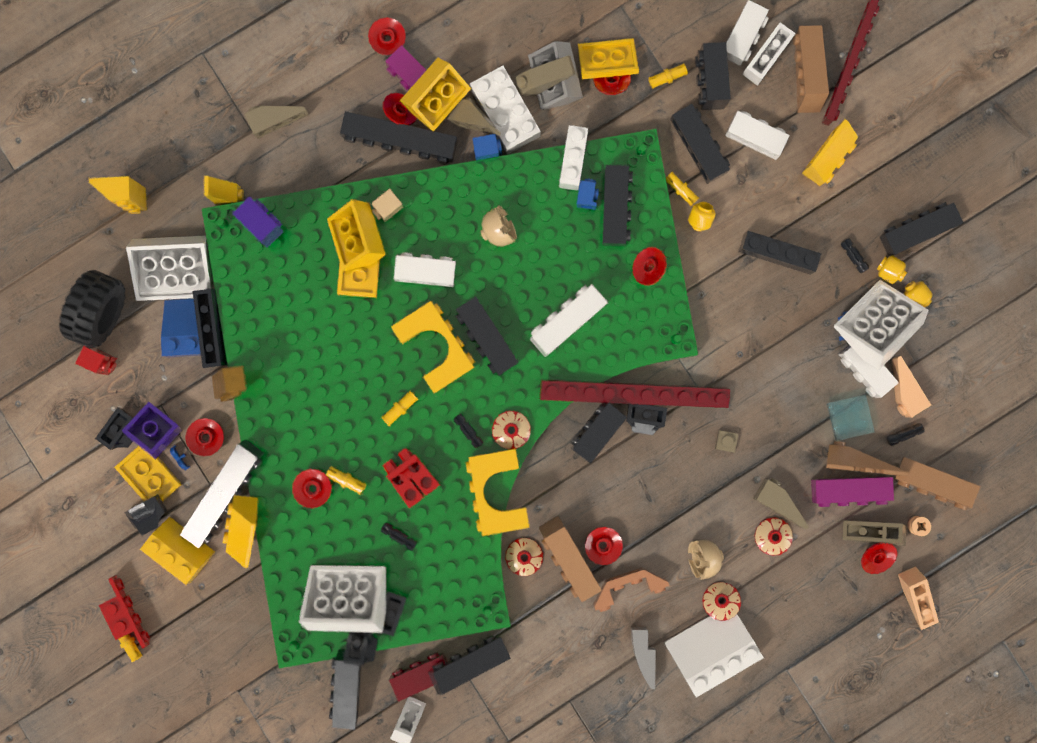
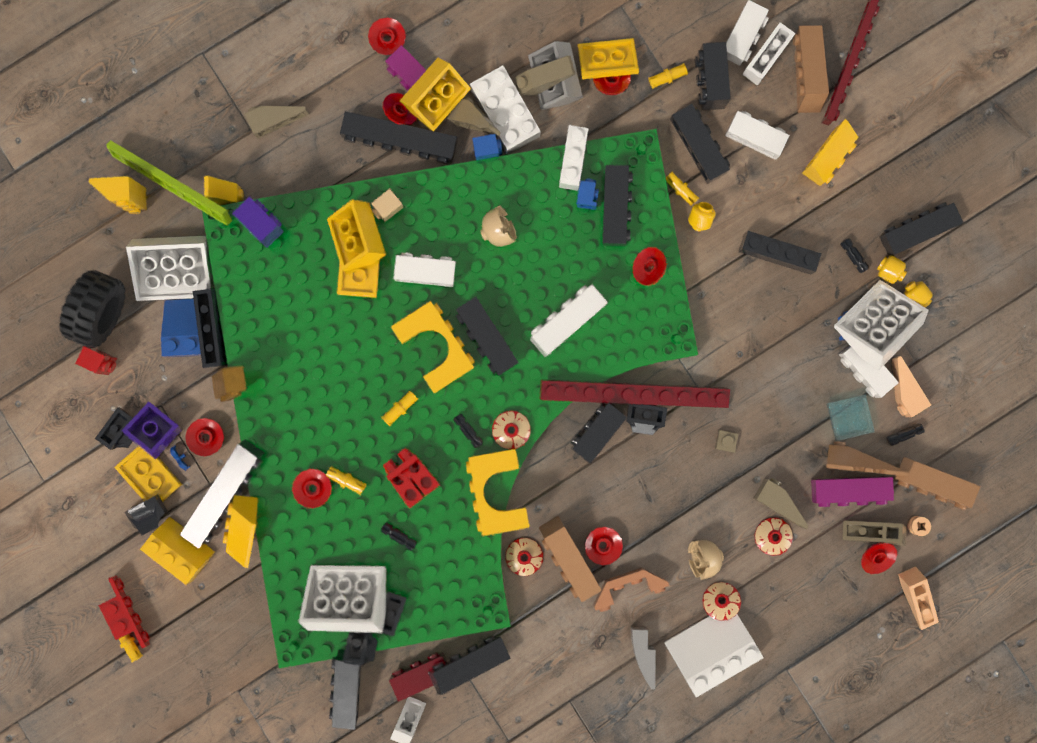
(169, 183): none -> lime tile

